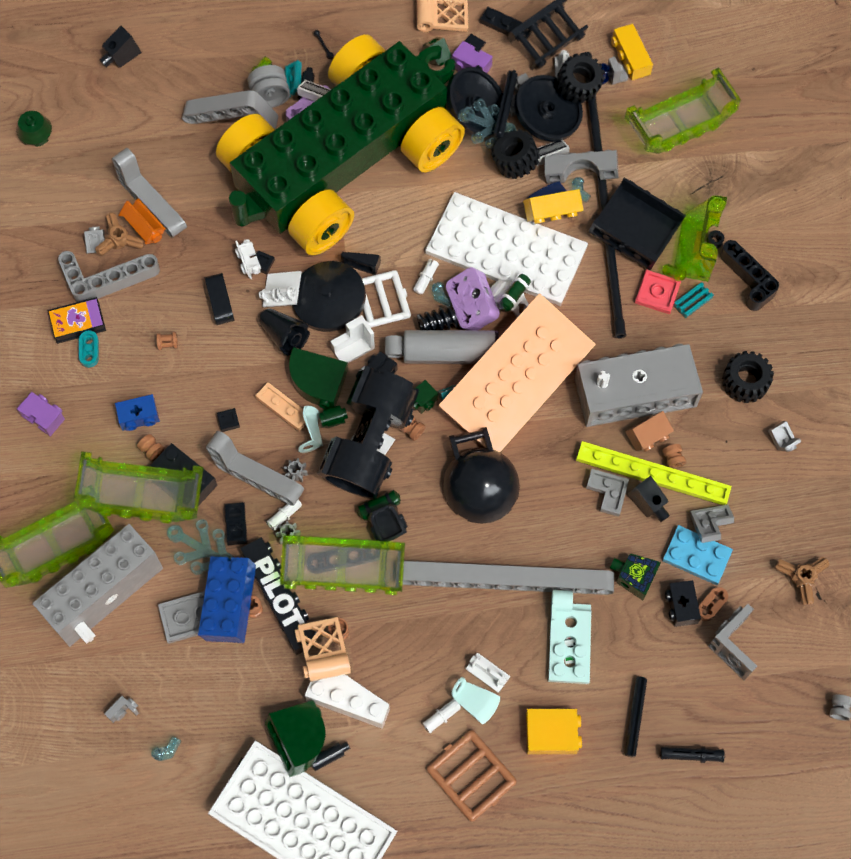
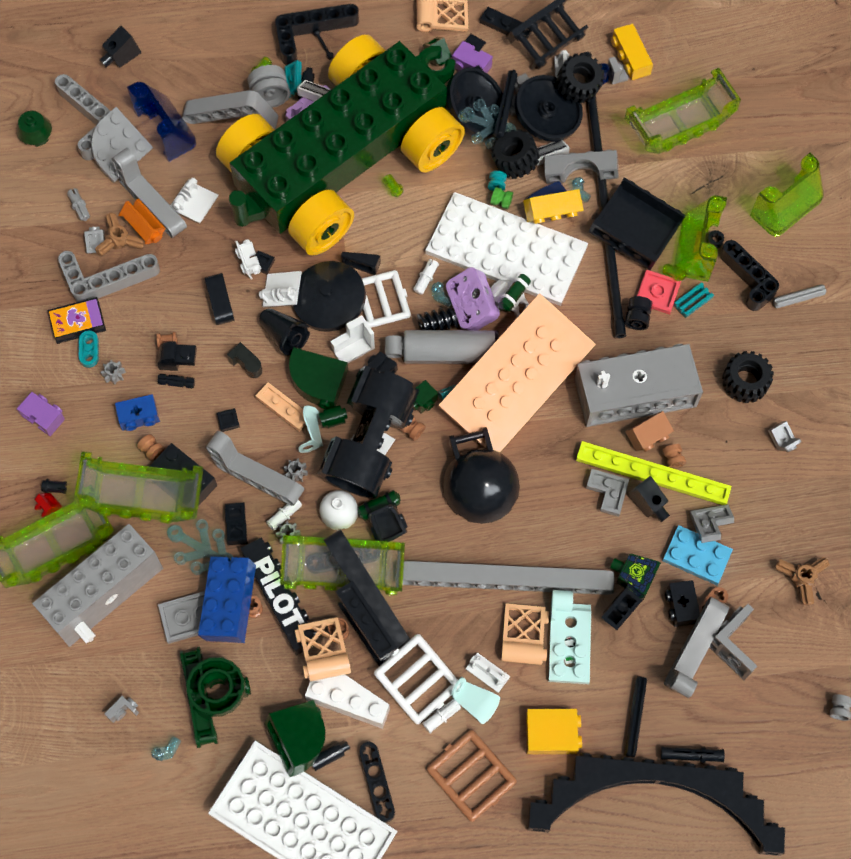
(48, 503): none -> red tile
(54, 486): none -> black pin
(78, 204): none -> light grey axle
(80, 99): none -> light grey beam
(108, 372): none -> light grey gear
(111, 137): none -> light grey plate
(172, 129): none -> clear blue windscreen
(173, 355): none -> black brick
(175, 380): none -> black axle
(193, 201): none -> white hinge
(204, 675): none -> dark green piece
(246, 359): none -> pearl dark grey leg
(308, 21): none -> black beam
(338, 510): none -> white cylinder
(358, 574): none -> black beam
(365, 623): none -> black fence
(376, 782): none -> black beam
(395, 188): none -> clear neon green pin
(405, 703): none -> white bar
(497, 179): none -> teal wheel
(501, 198): none -> bright green wheel
(524, 650): none -> light nougat piece
(622, 606): none -> black brick
(638, 313): none -> black wheel
(695, 647): none -> light grey beam
(719, 787): none -> black arch
(780, 210): none -> clear neon green windscreen
(799, 296): none -> light grey axle

